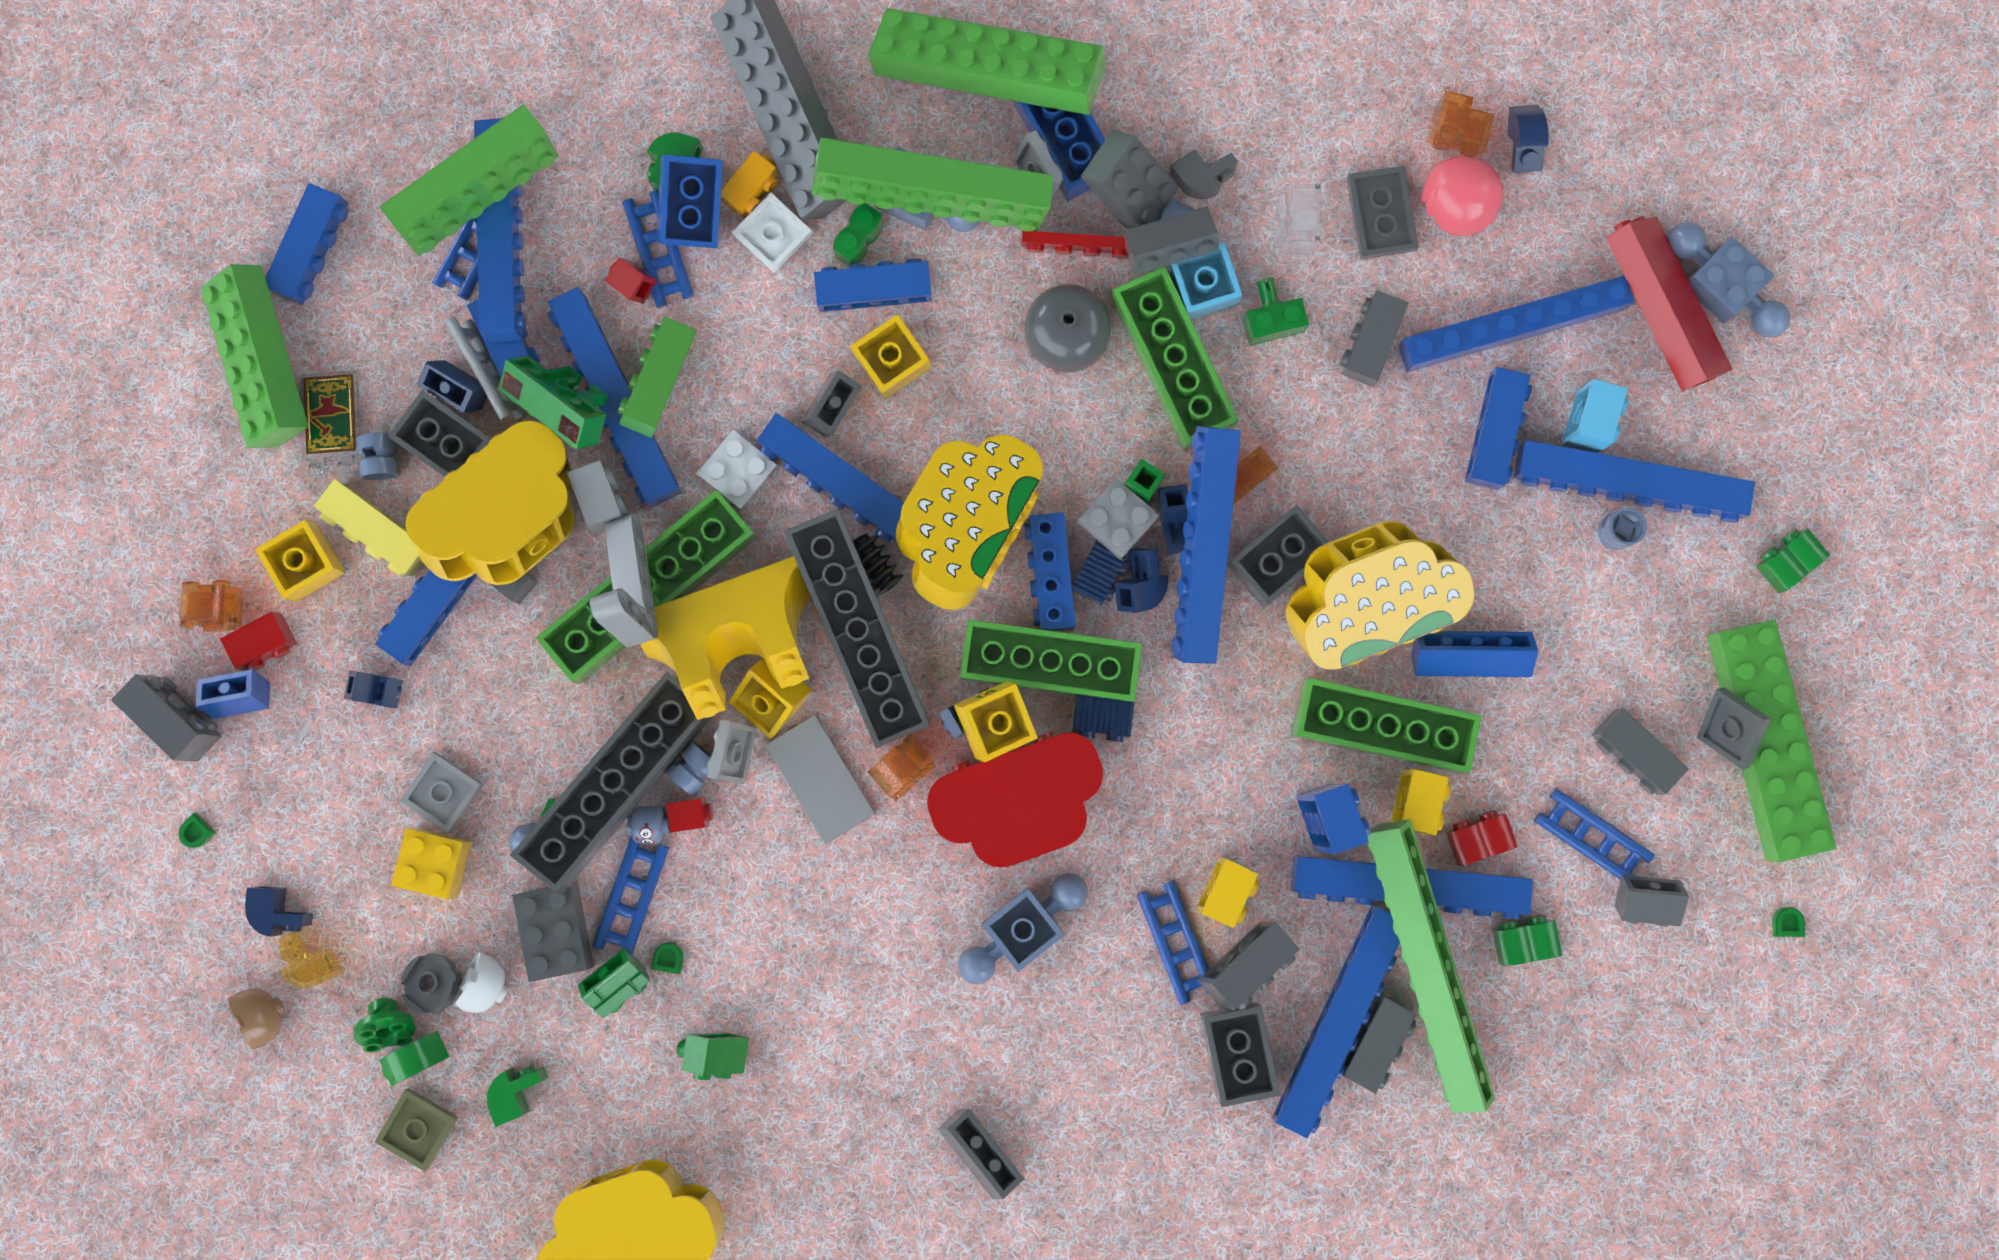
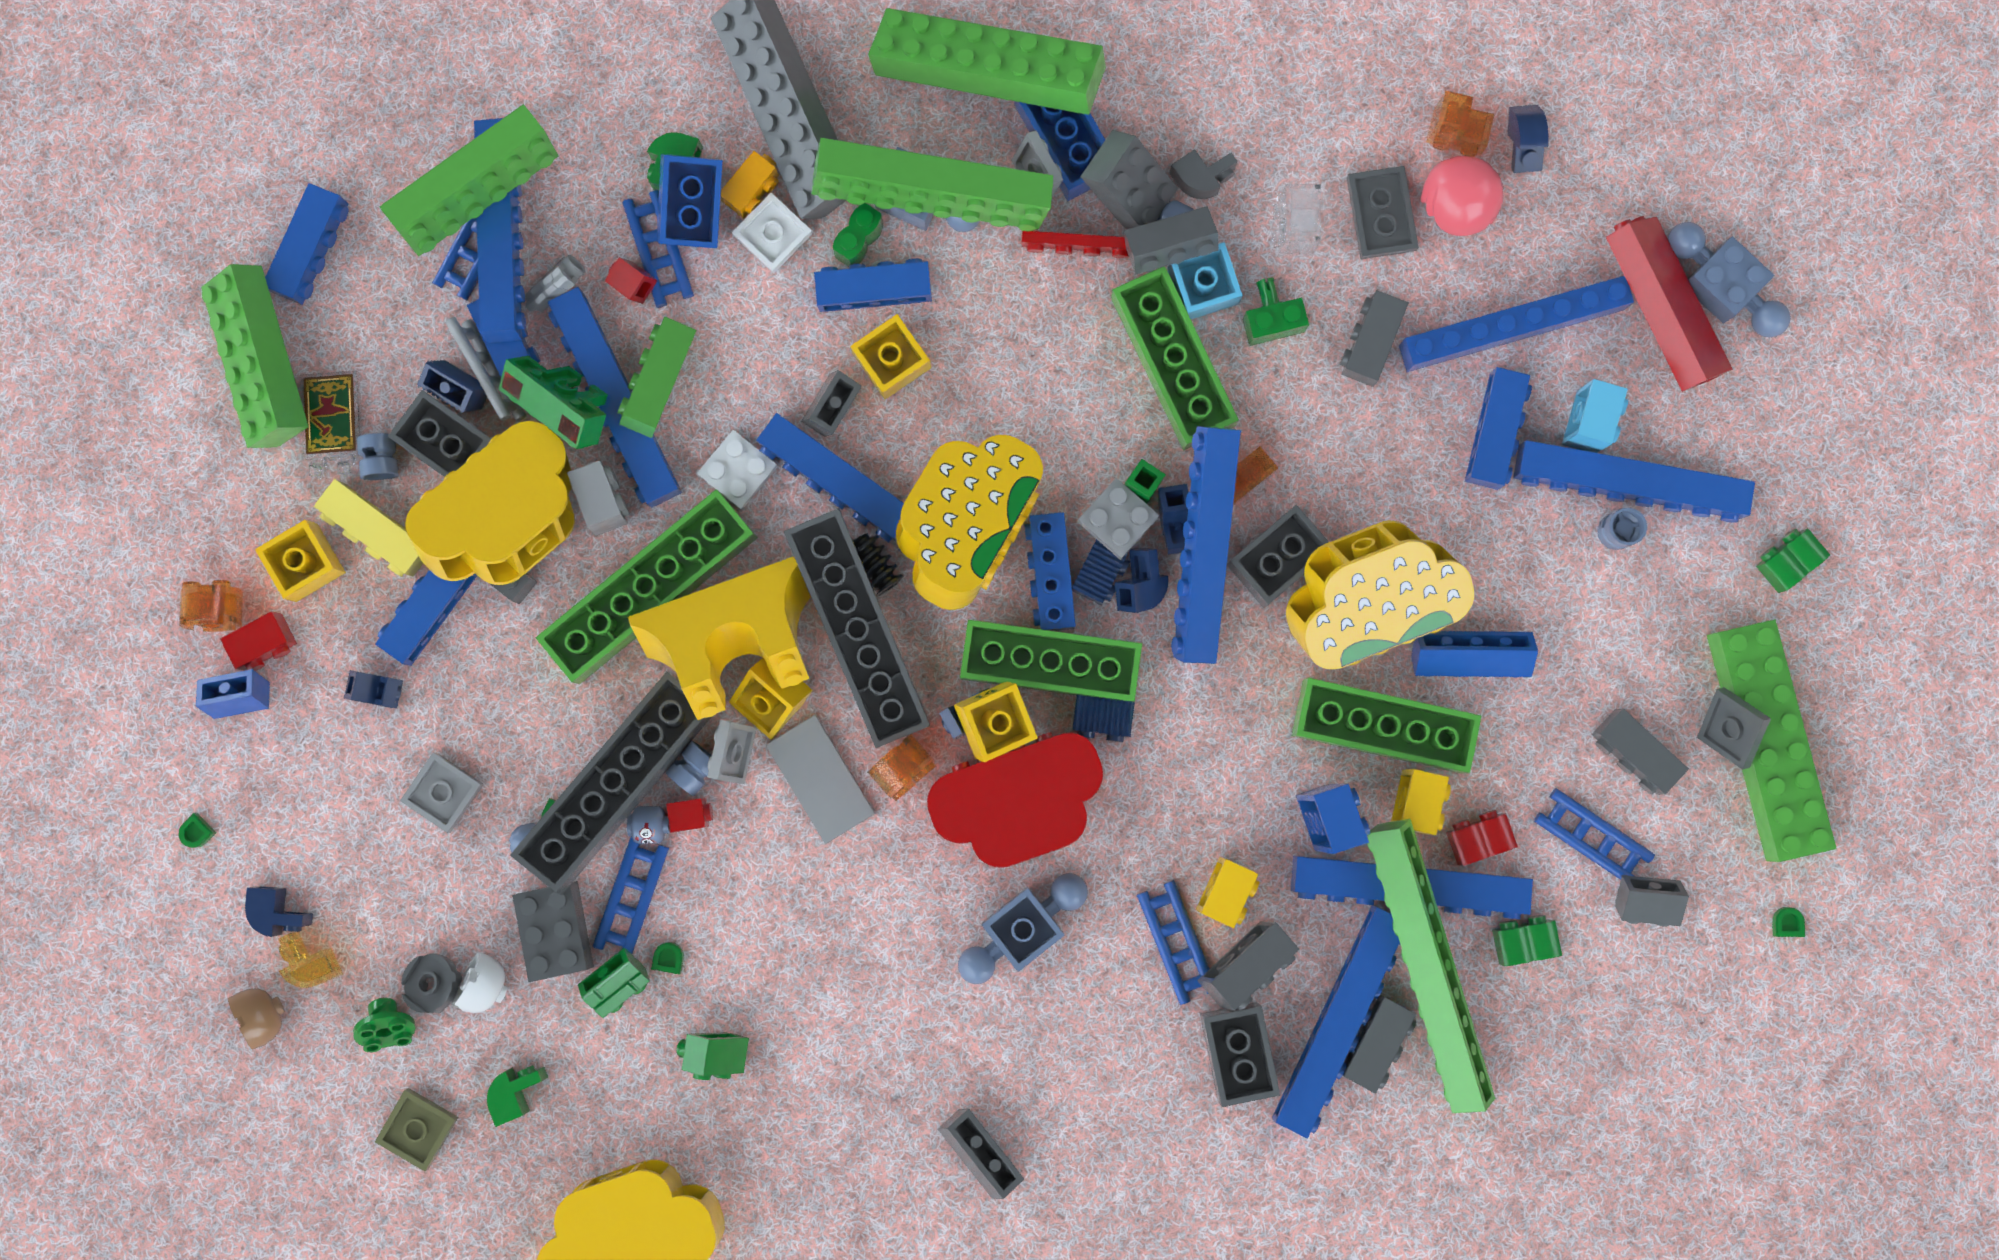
(167, 717): dark grey brick -> none
(414, 1058): green brick -> none
(431, 863): yellow brick -> none
(554, 283): none -> light grey rock
(629, 607): light grey beam -> none
(1067, 345): dark grey cylinder -> none

